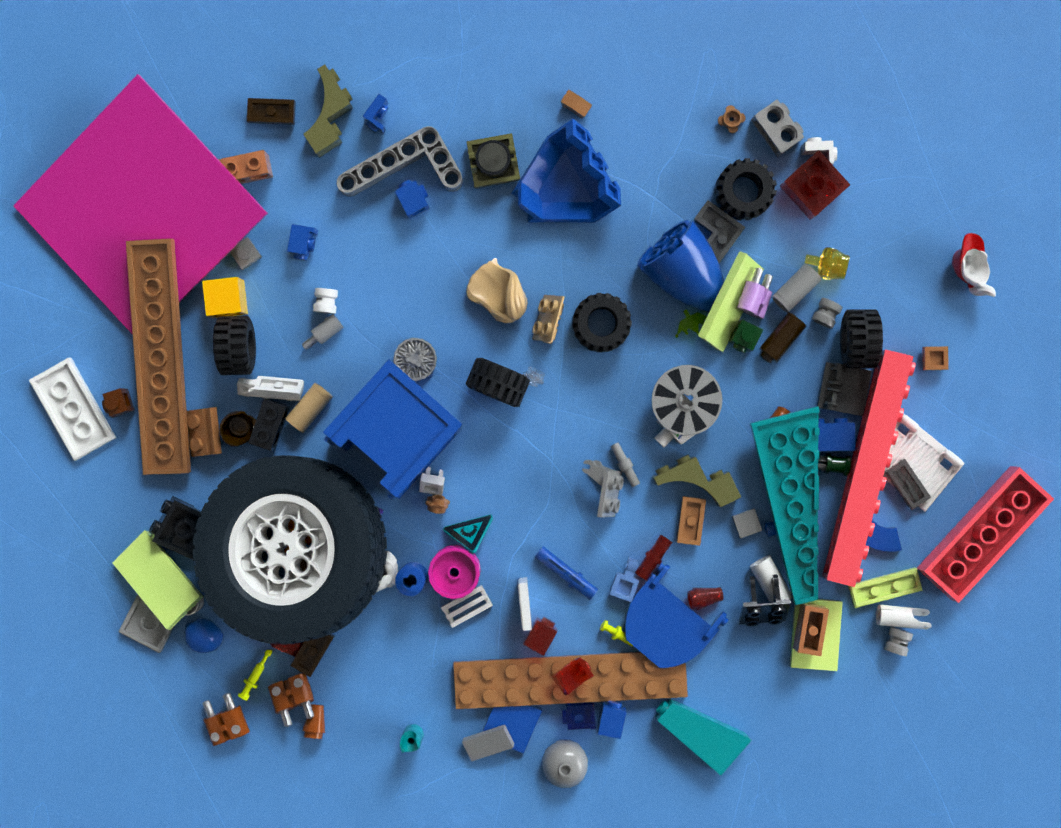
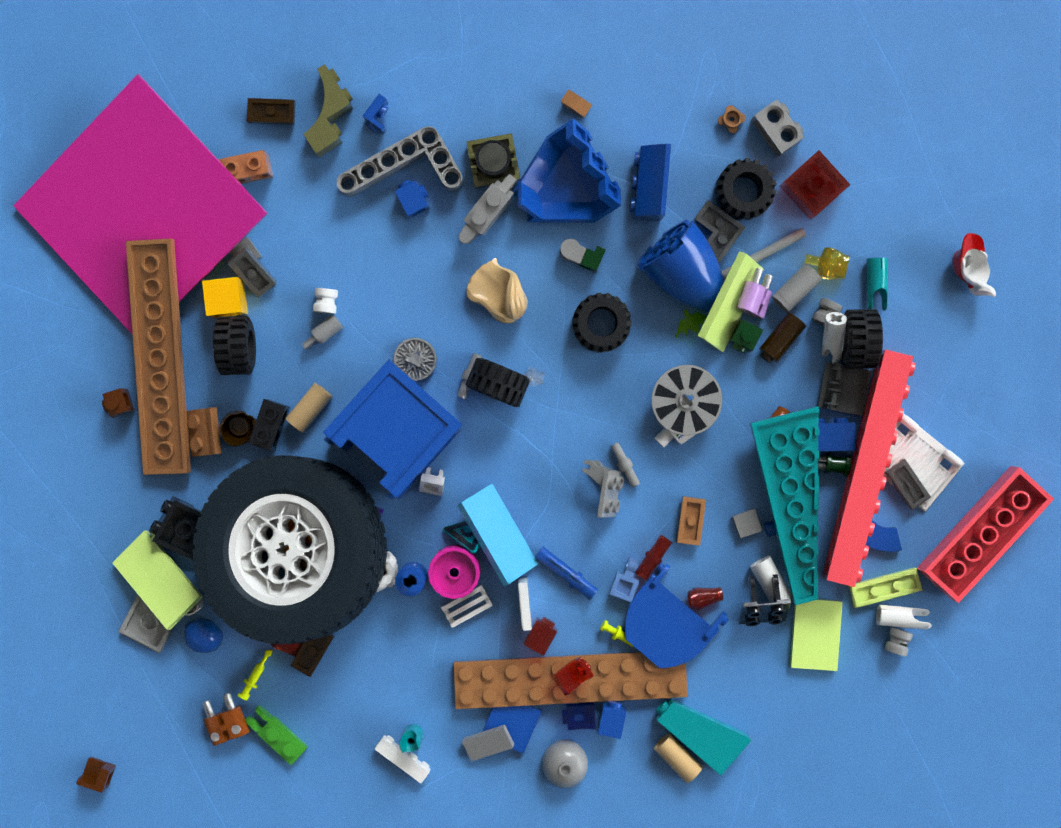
(72, 409): white tile -> none
(96, 775): none -> reddish brown panel
(251, 272): none -> dark grey plate
(271, 388): white hinge -> none
(277, 735): none -> bright green hinge
(290, 694): dark orange piece -> none
(301, 241): blue brick -> none
(315, 726): dark orange cone -> none
(406, 761): none -> white piece
(437, 504): medium nougat plate -> none
(463, 390): none -> light grey bar
(487, 209): none -> light grey hinge
(497, 534): none -> medium azure tile
(550, 310): tan hinge -> none
(581, 256): none -> leg
(651, 182): none -> blue slope
(678, 757): none -> tan pin
(719, 486): olive arch -> none
(773, 248): none -> light grey bar
(810, 629): nougat brick -> none
(815, 144): white bracket -> none
(834, 335): none -> white piece
(877, 281): none -> teal piece
(935, 358): medium nougat plate -> none

